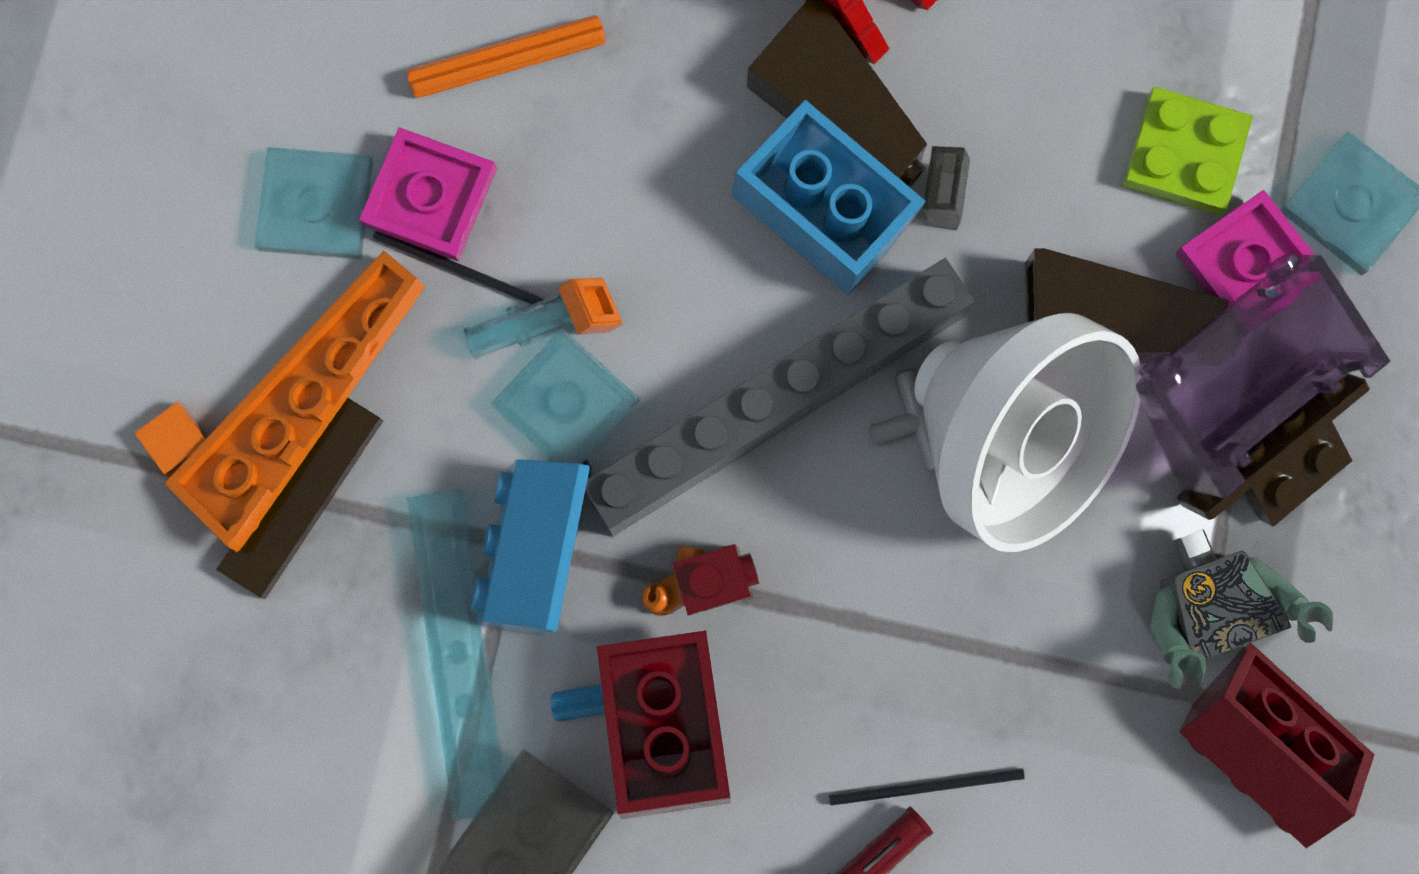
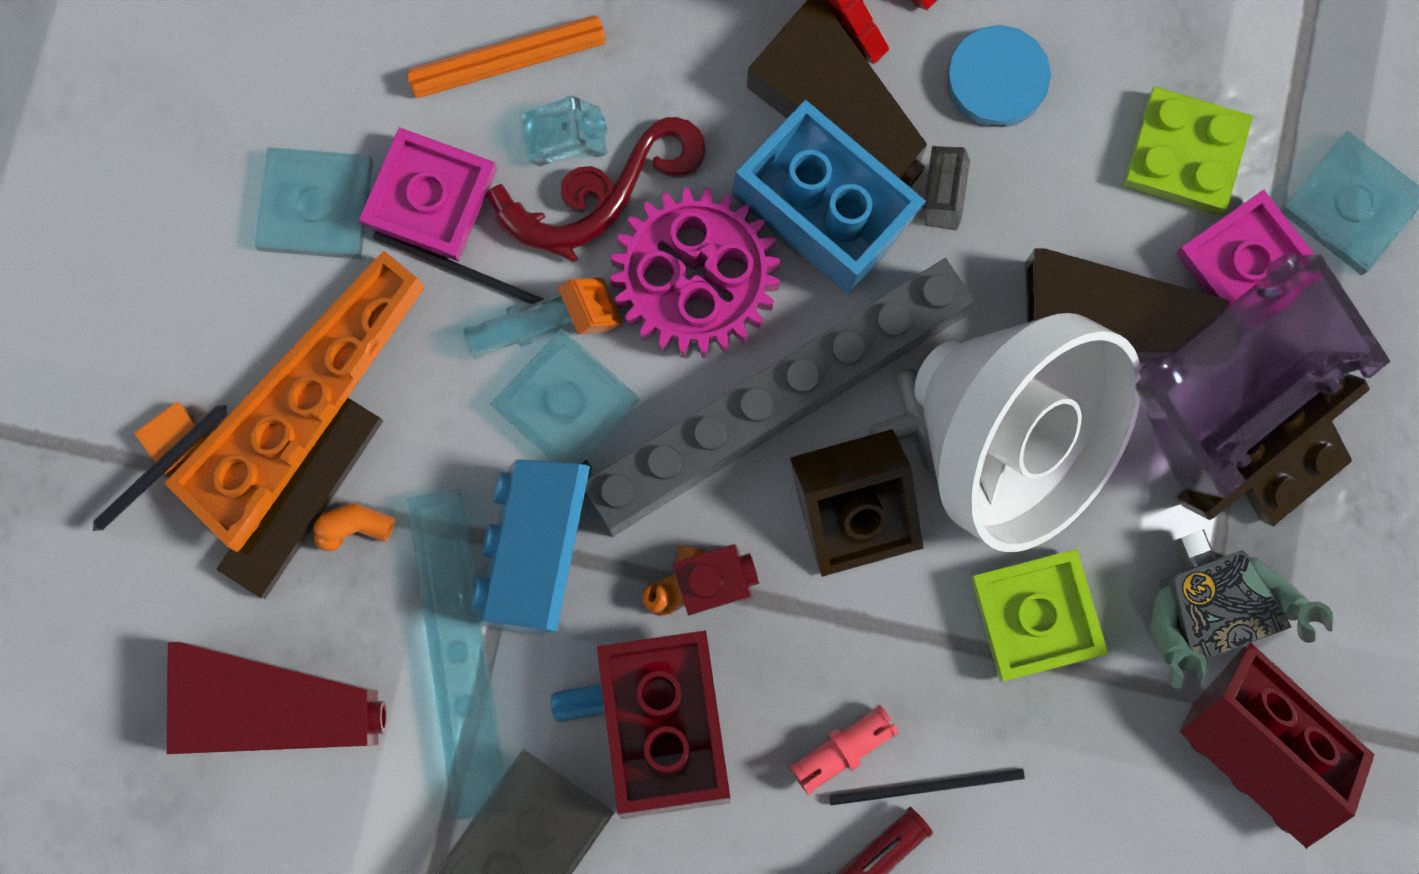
(159, 467): none -> black axle
(253, 705): none -> dark red slope
(347, 520): none -> orange arm
(564, 130): none -> clear light blue bracket
(584, 181): none -> dark red plant
(664, 306): none -> dark pink gear
(843, 749): none -> coral pin
(858, 502): none -> dark brown slope
(998, 76): none -> dark azure tile
(1038, 615): none -> lime plate

